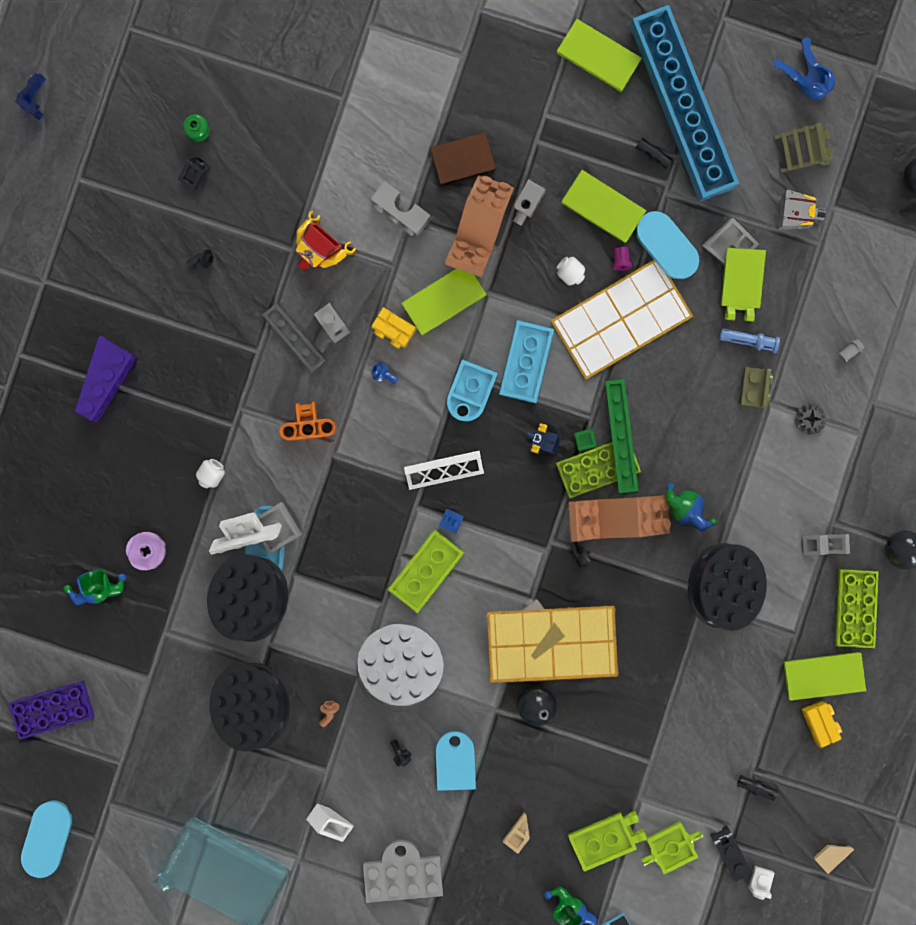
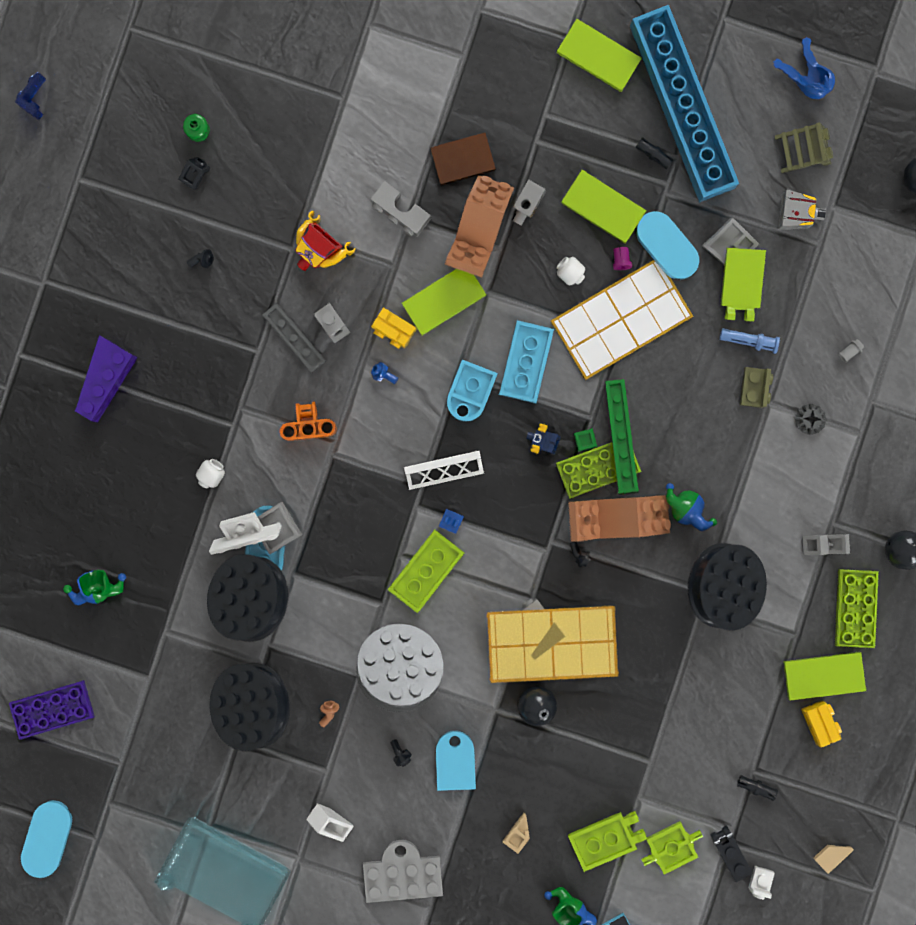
(137, 557): lavender plate -> none

